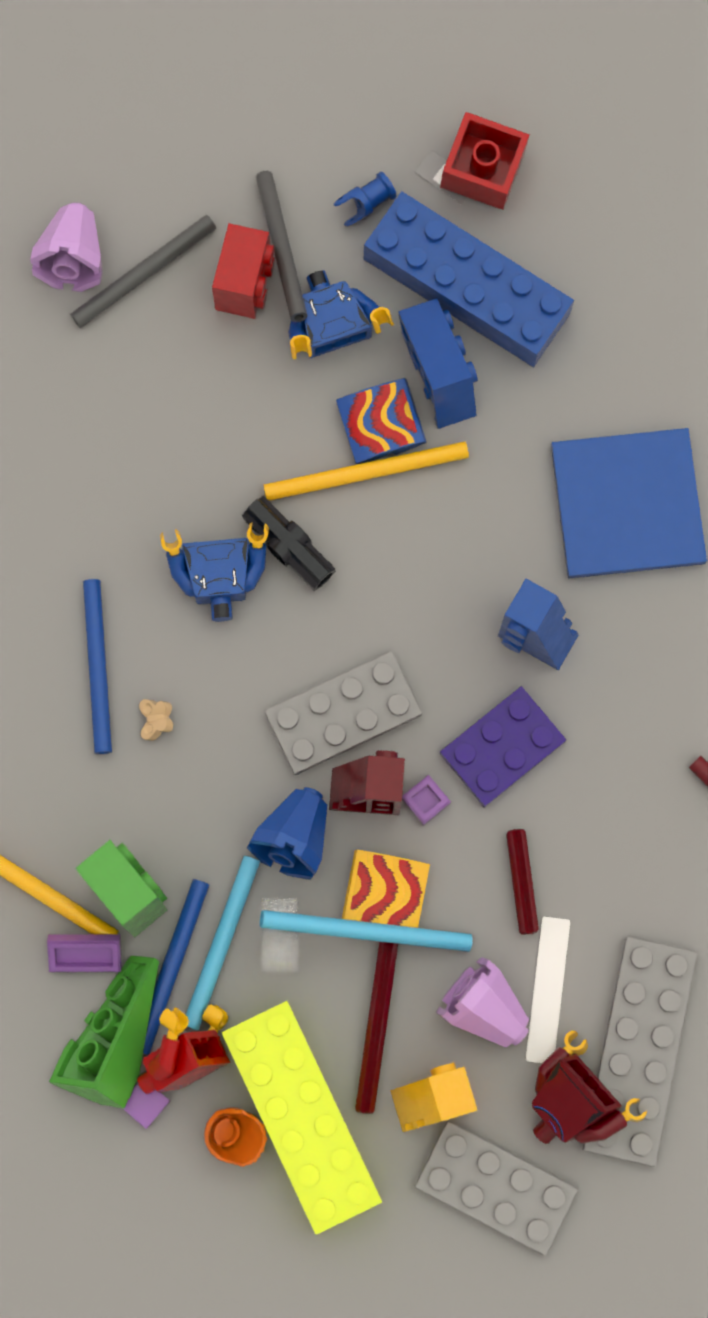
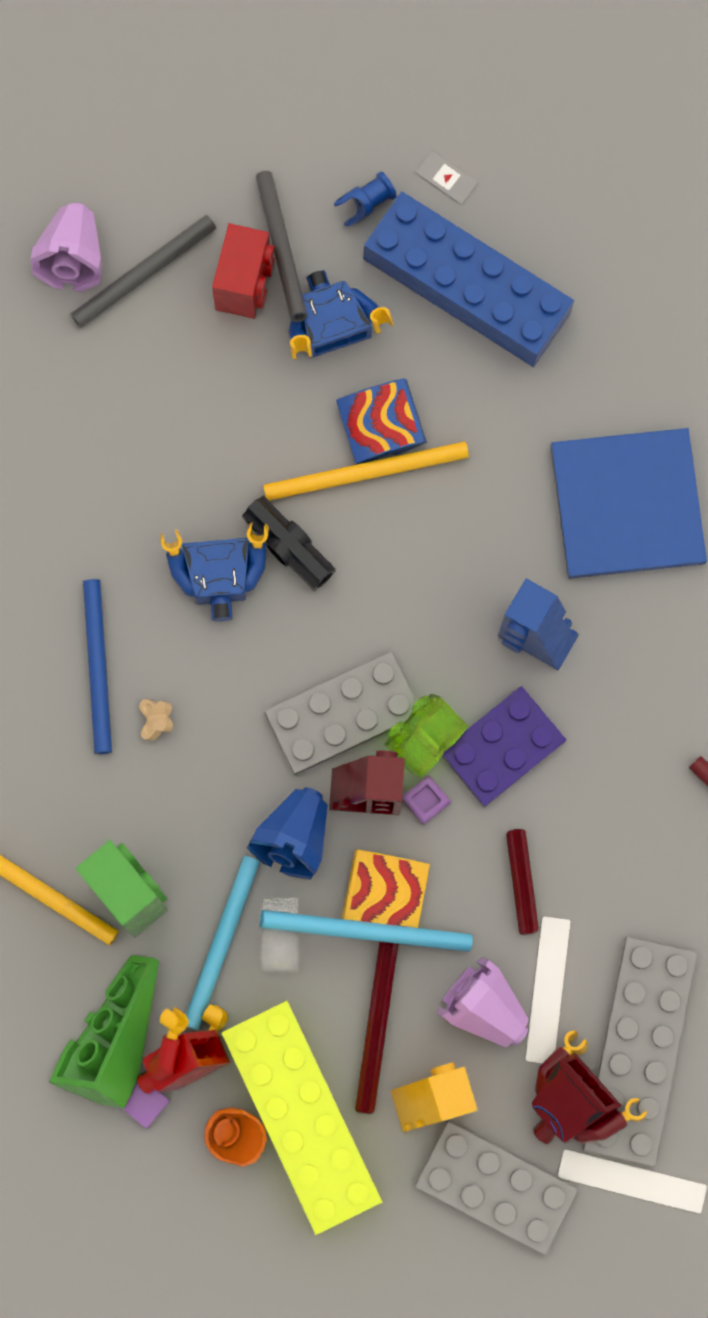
(84, 952): medium lavender tile -> none
(174, 958): blue piece -> none
(425, 734): none -> clear neon green brick
(440, 361): blue wedge -> none
(484, 160): red brick -> none
(632, 1181): none -> white sticker

